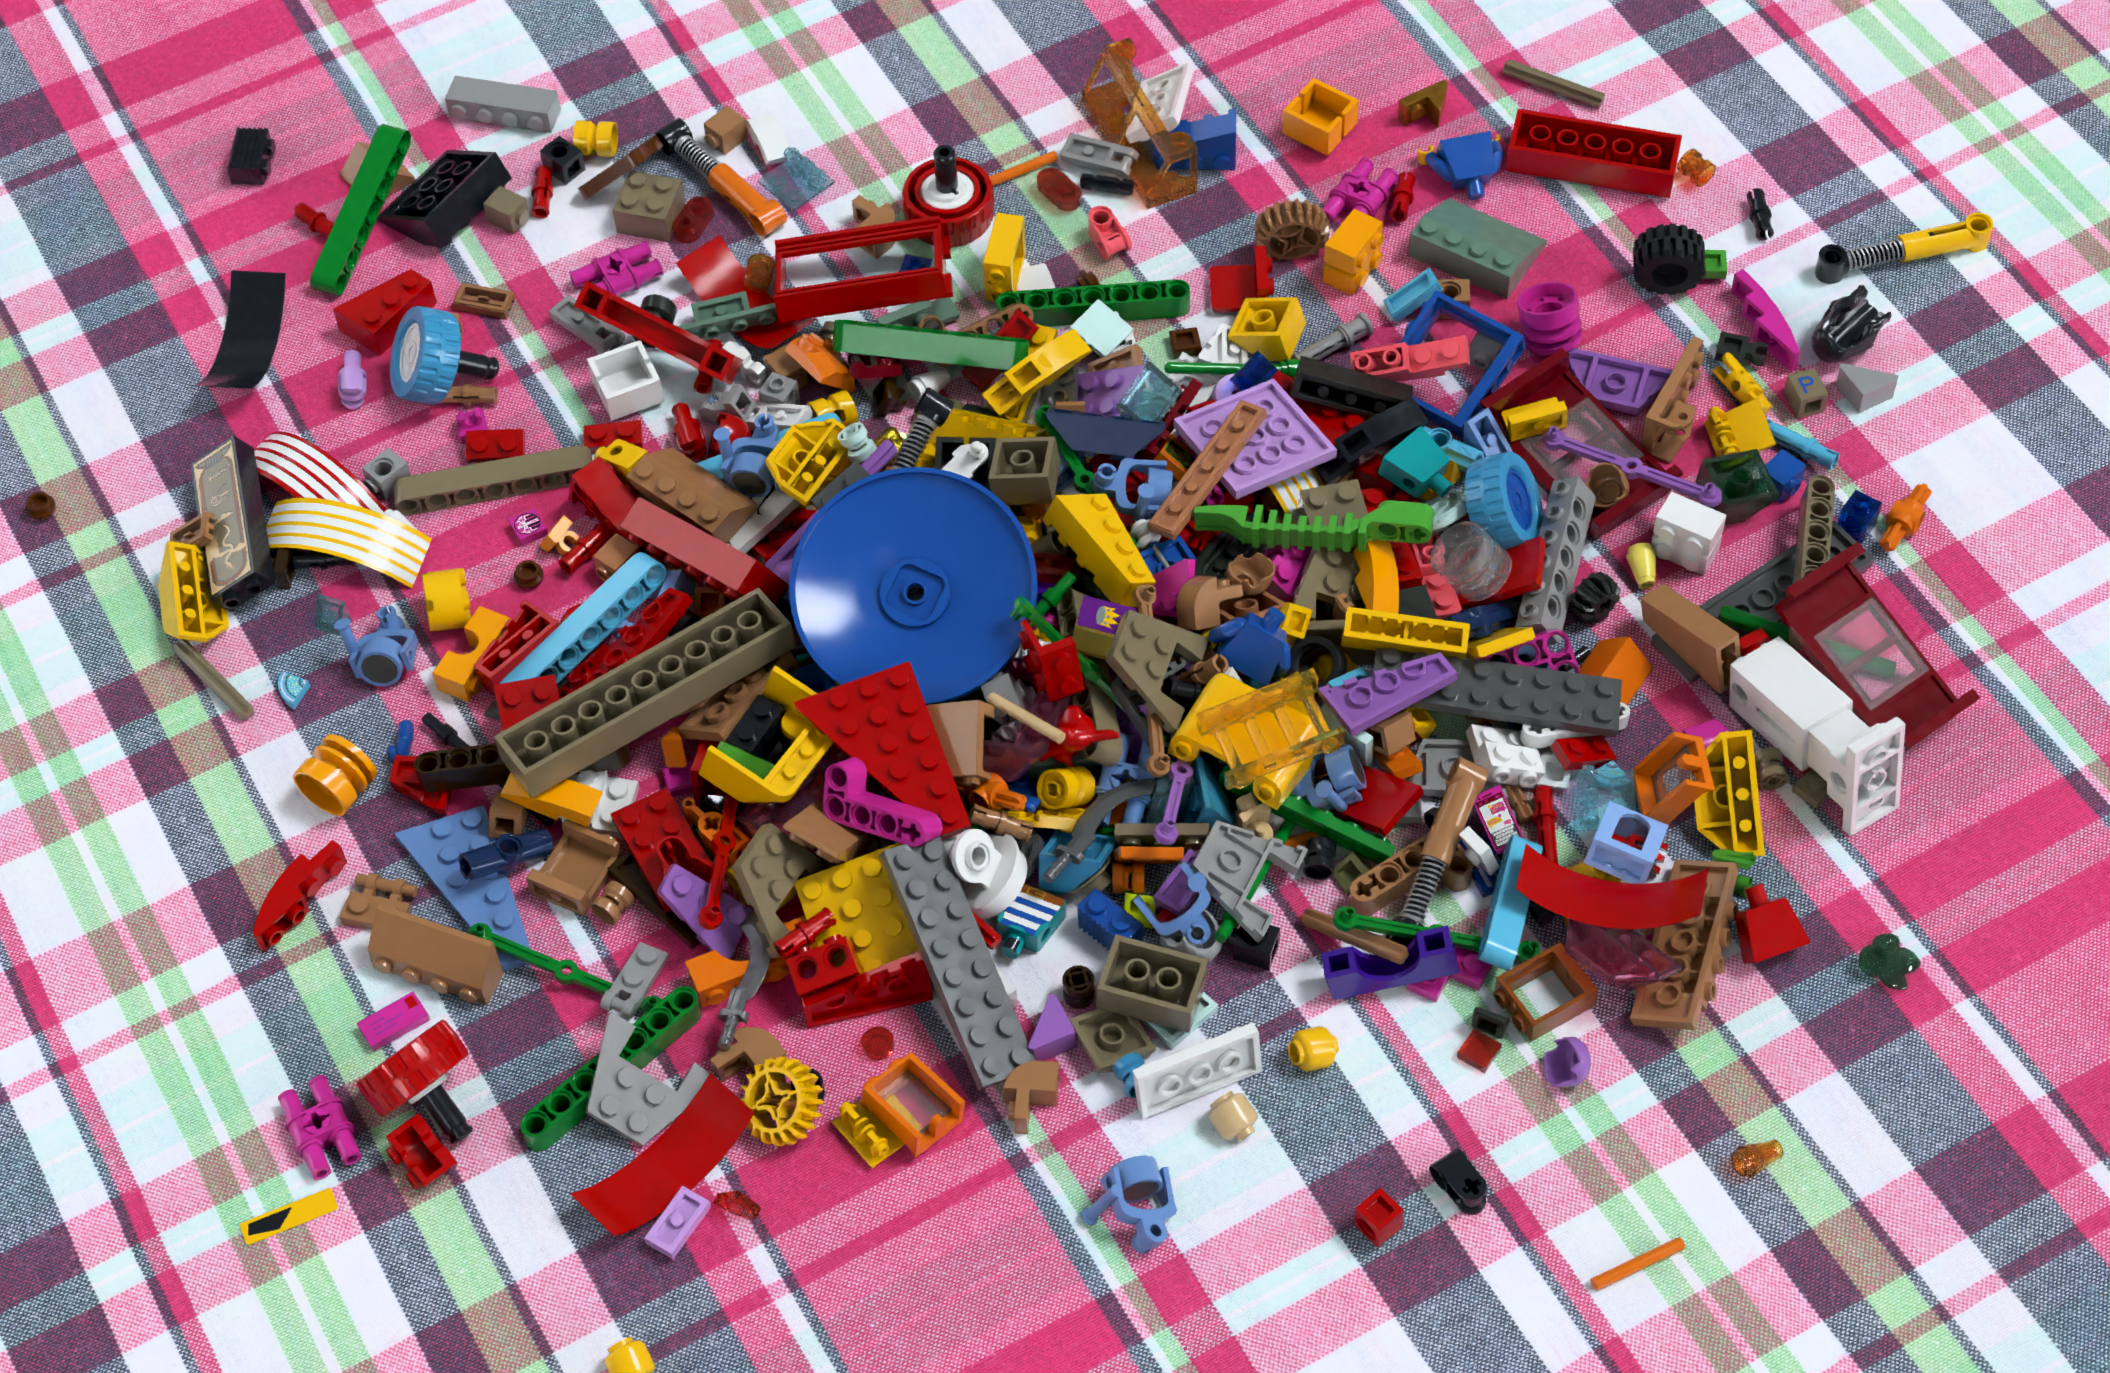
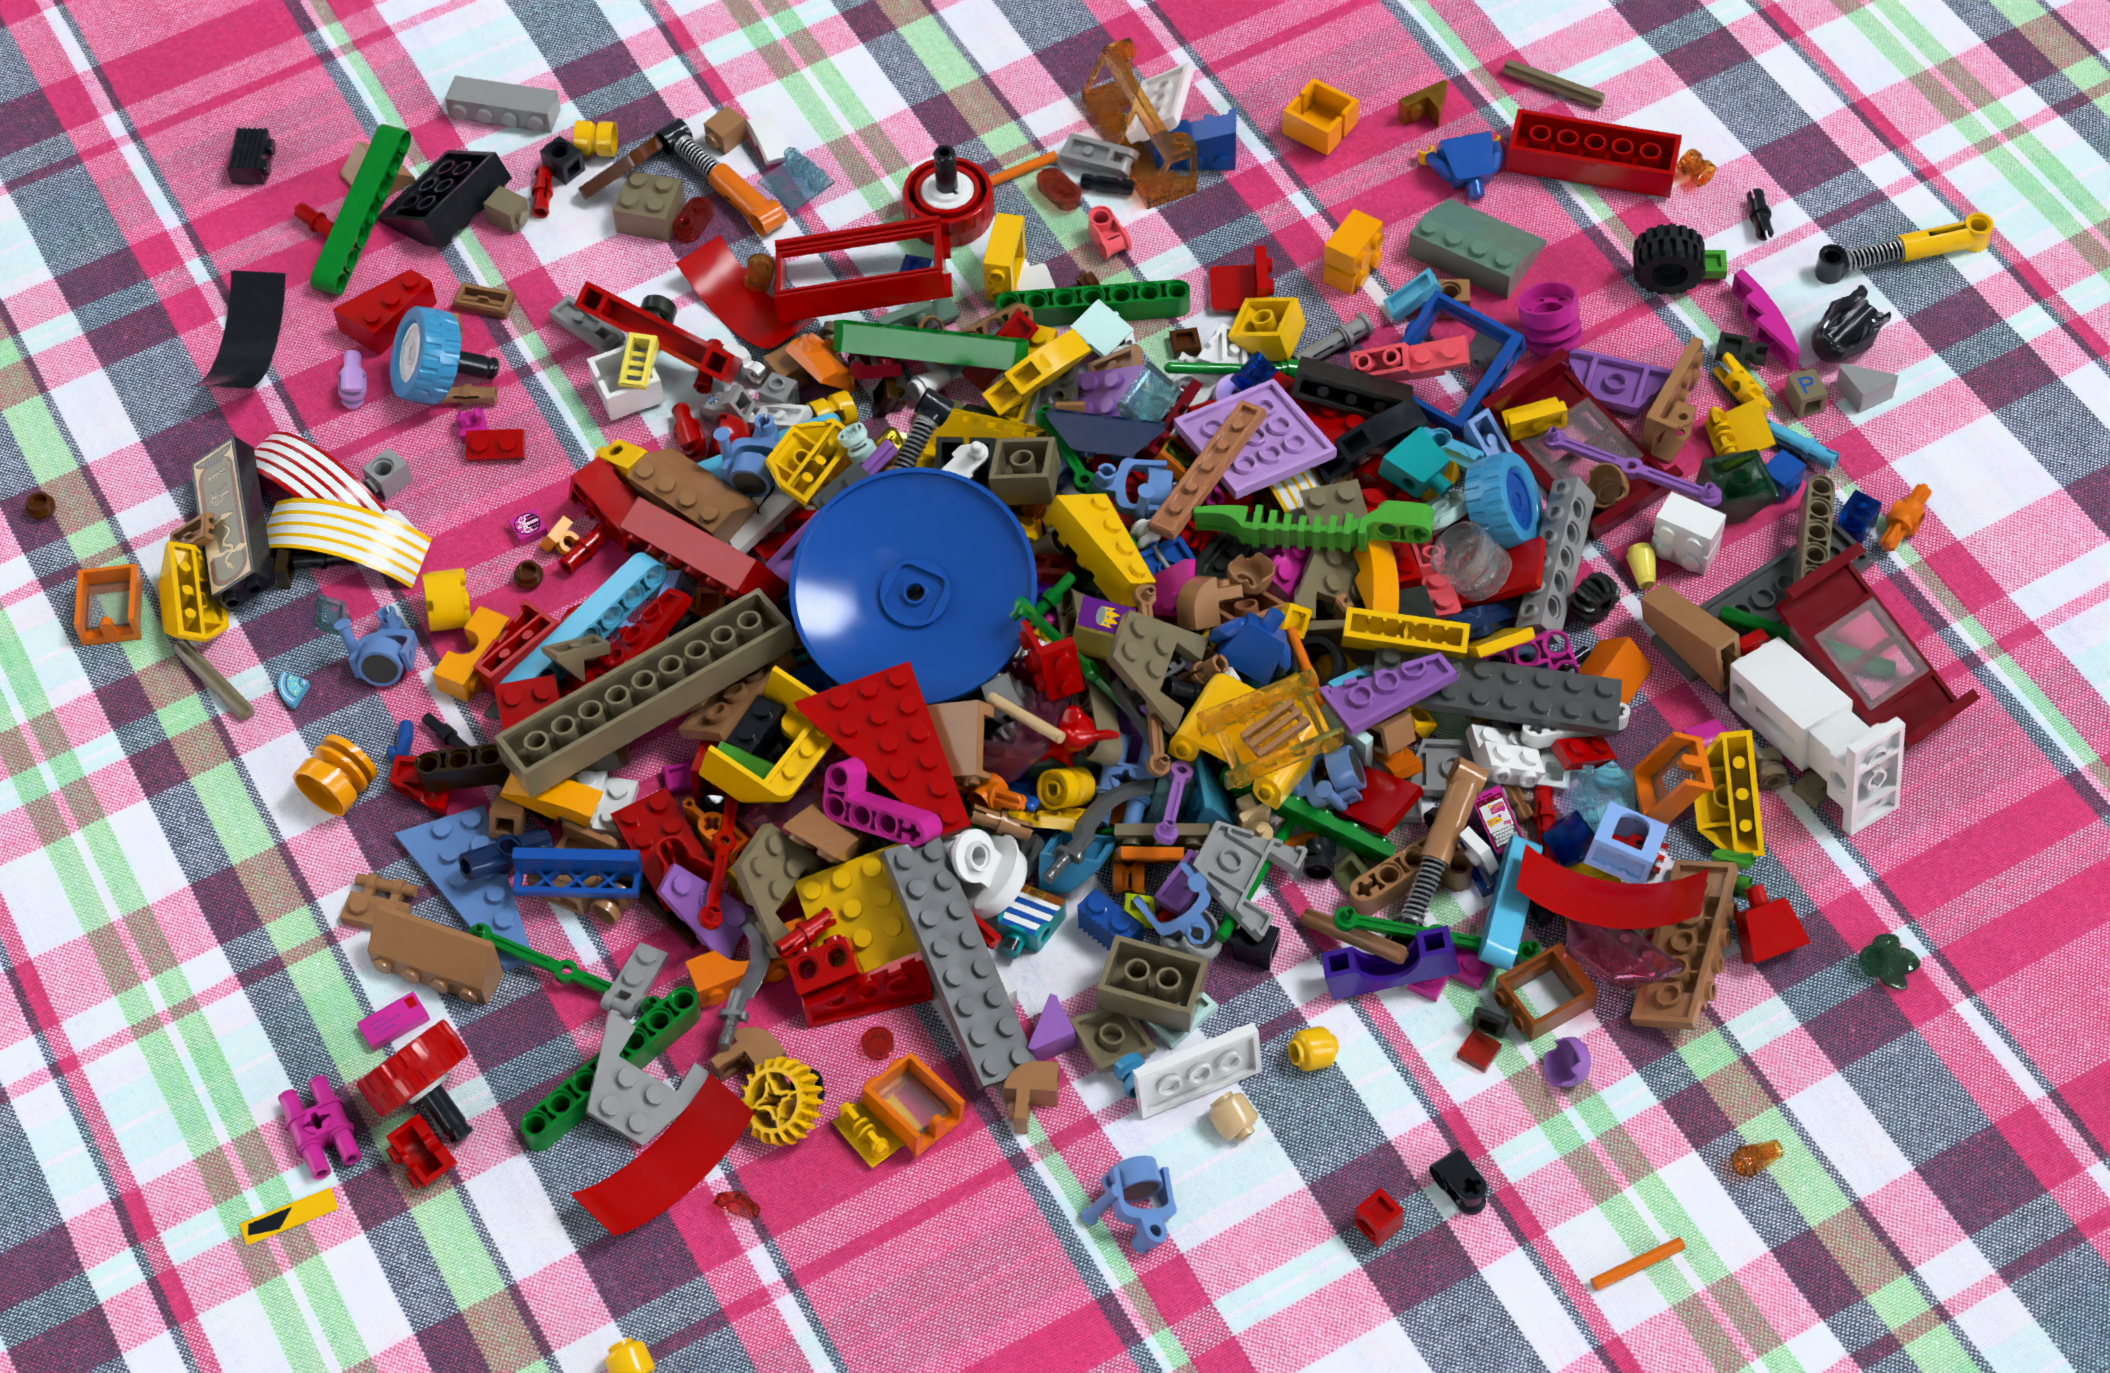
(108, 604): none -> orange window
(287, 898): red slope -> none
(489, 480): dark tan beam -> none
(572, 653): none -> dark tan slope
(577, 862): none -> blue fence
(605, 434): red plate -> none
(613, 556): nougat brick -> none
(616, 270): dark pink pin -> none
(640, 341): none -> light yellow slope
(673, 749): orange slope -> none
(677, 1222): lavender plate -> none
(728, 314): sand green bracket -> none
(869, 214): medium nougat brick -> none
(1078, 987): dark brown wheel -> none
(1098, 880): dark tan piece -> none
(1292, 229): medium nougat gear -> none
(1295, 713): none -> medium nougat tile
(1301, 656): none -> orange bar
(1358, 192): dark pink pin -> none
(1402, 196): red pin -> none
(1569, 838): none -> clear blue brick

